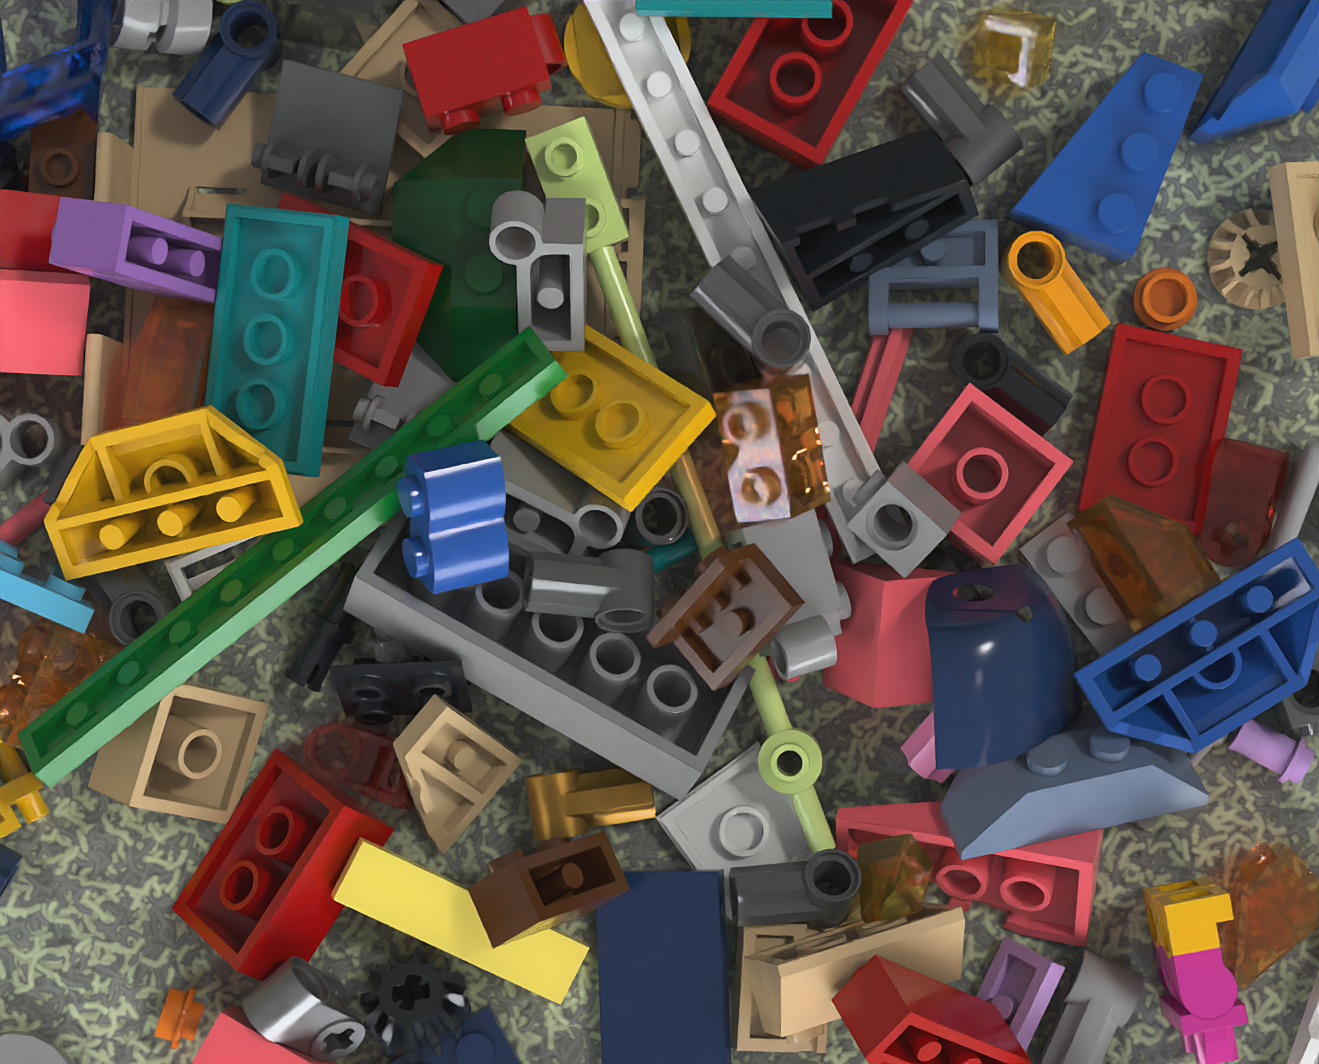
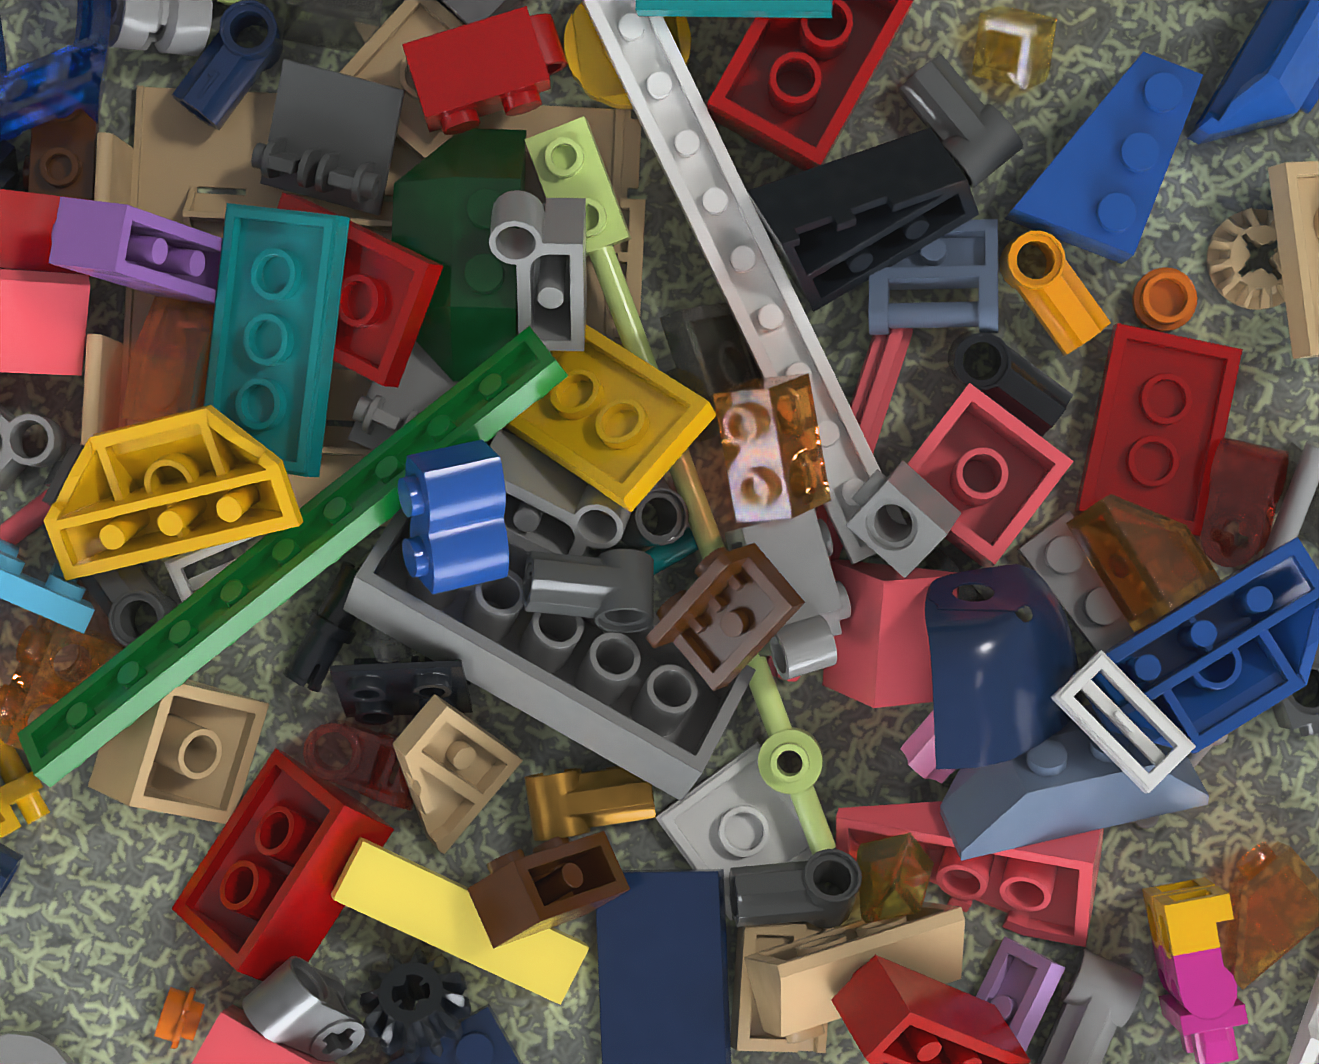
(749, 313): dark grey piece -> none
(1082, 681): none -> white tile
(1273, 750): lavender pin -> none

